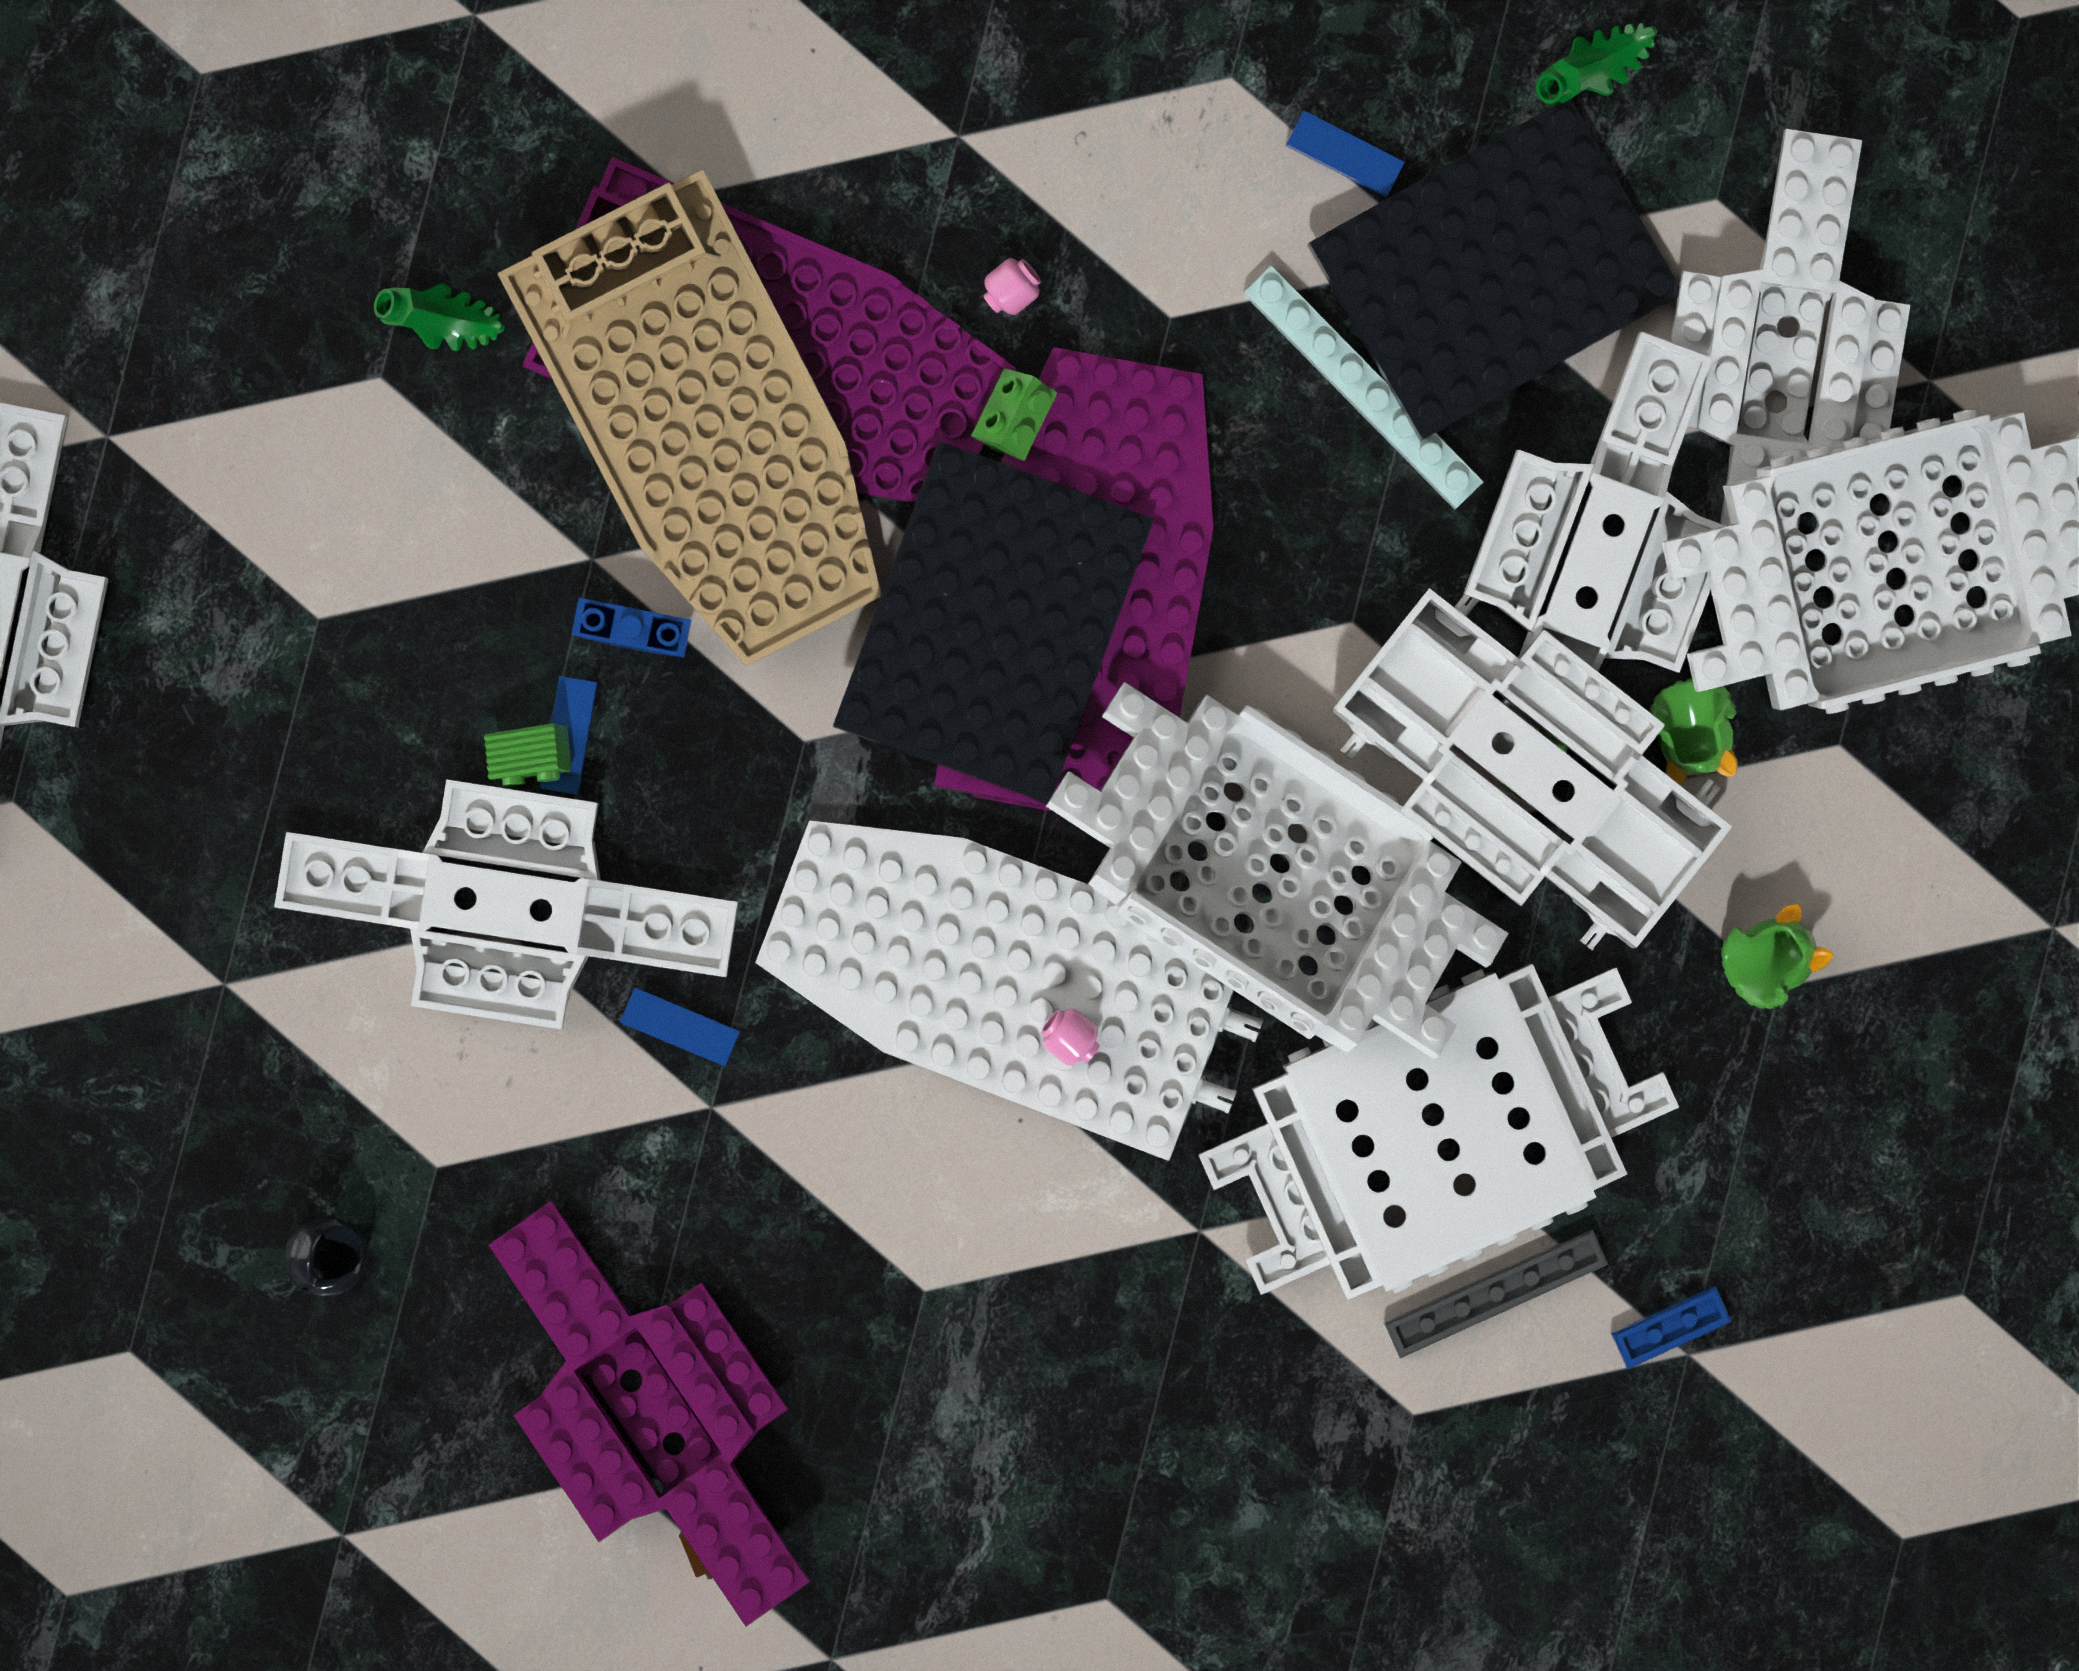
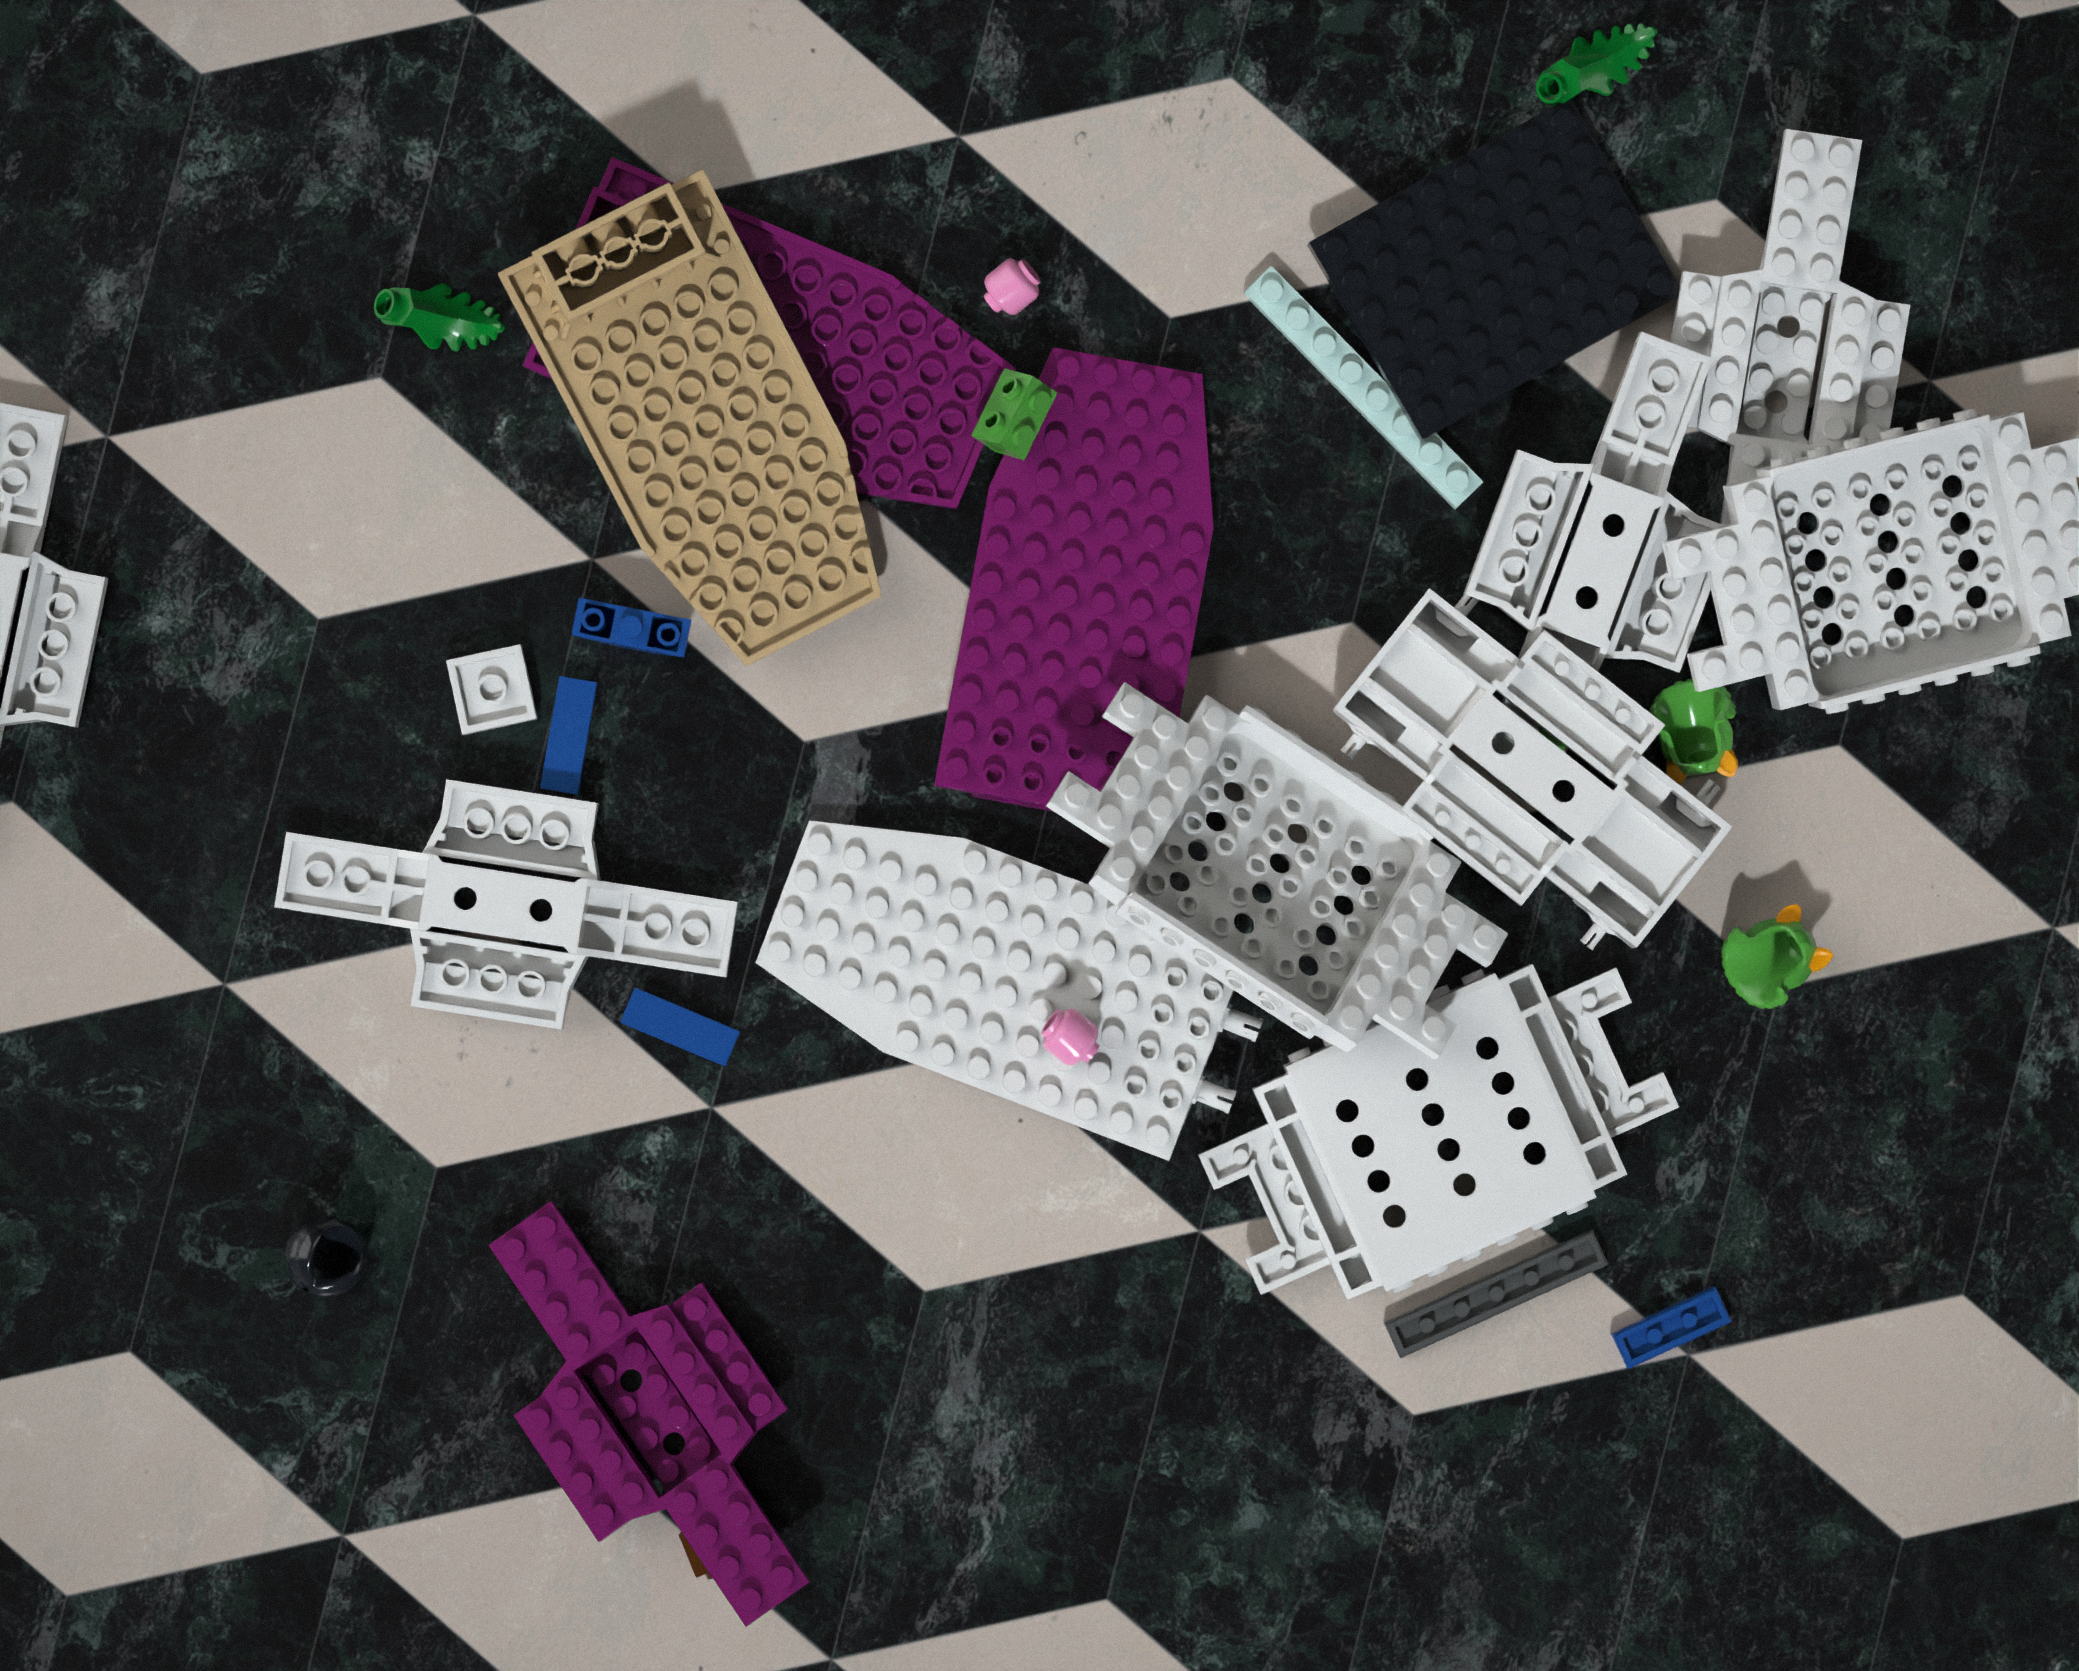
(492, 689): none -> white plate
(528, 754): bright green brick -> none
(993, 623): black plate -> none
(1345, 154): blue tile -> none

